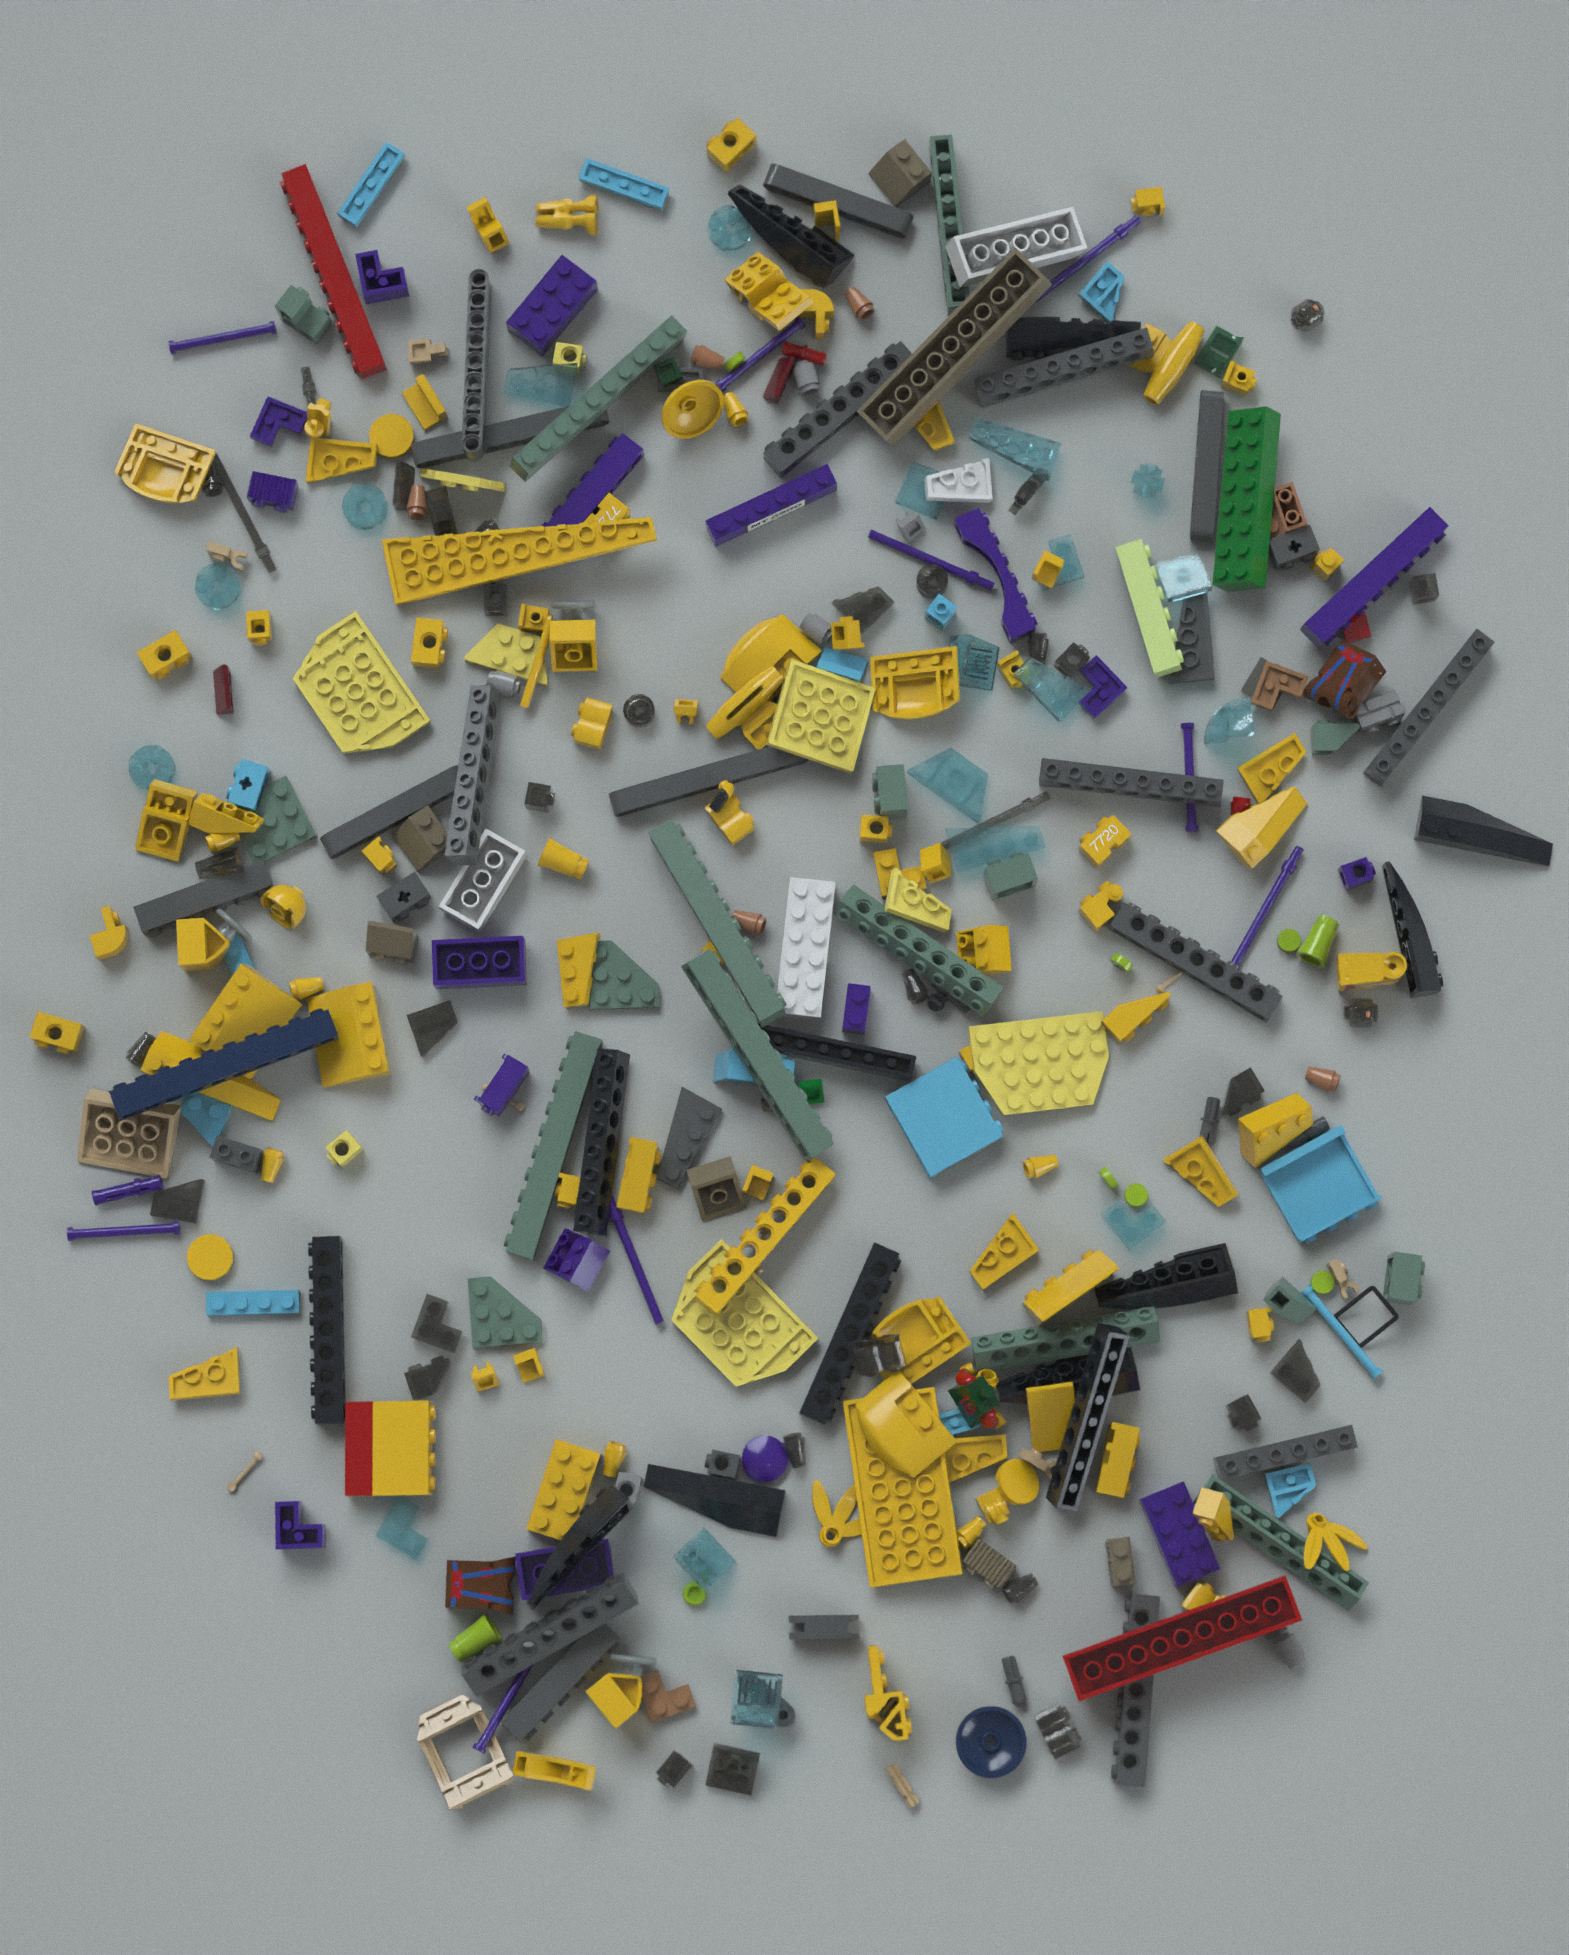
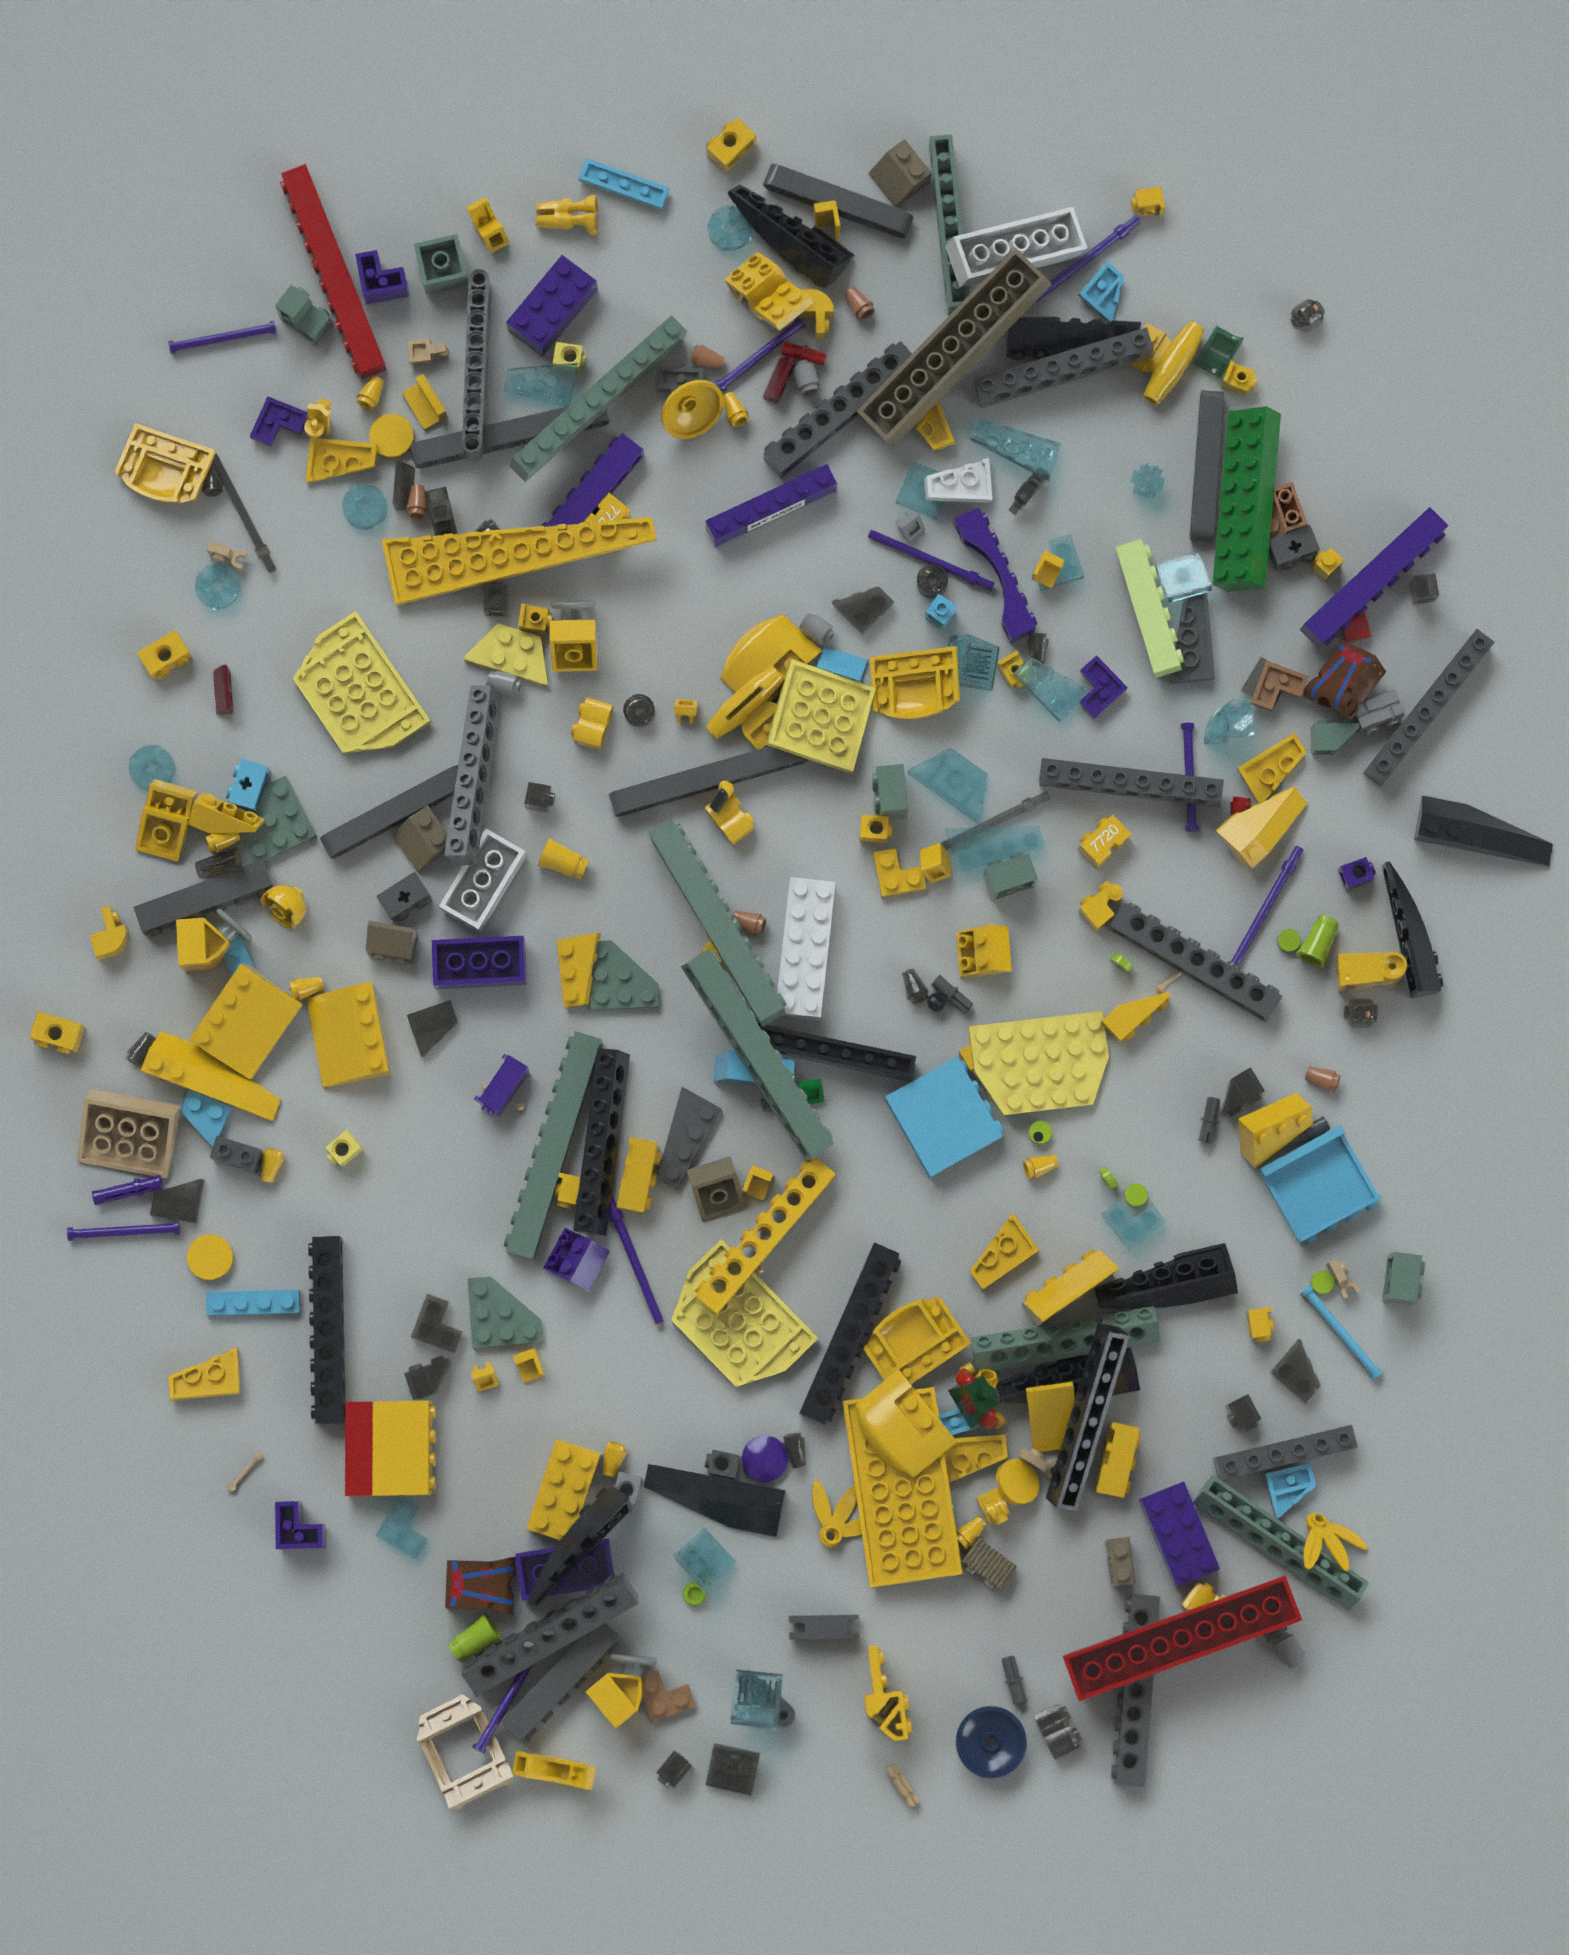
(223, 1065): dark blue brick -> none
(258, 619): yellow brick -> none
(272, 491): dark purple brick -> none
(308, 387): clear smoke bar -> none
(370, 394): none -> yellow cone
(371, 184): medium azure plate -> none
(380, 856): yellow brick -> none
(425, 630): yellow brick -> none
(441, 264): none -> sand green brick
(469, 483): light yellow wing -> none
(536, 666): yellow bar -> none
(668, 372): dark green tile -> none
(734, 361): lime tile -> none
(846, 633): yellow brick -> none
(856, 1009): dark purple brick -> none
(879, 1355): clear smoke brick -> none
(914, 904): light yellow wing -> none
(918, 950): sand green brick -> none
(1019, 1587): clear smoke cone -> none
(1040, 1132): none -> lime tile
(1068, 669): clear smoke brick -> none
(1201, 1167): yellow wing -> none
(1214, 1514): yellow slope -> none
(1289, 1301): sand green slope -> none
(1381, 1329): black piece -> none

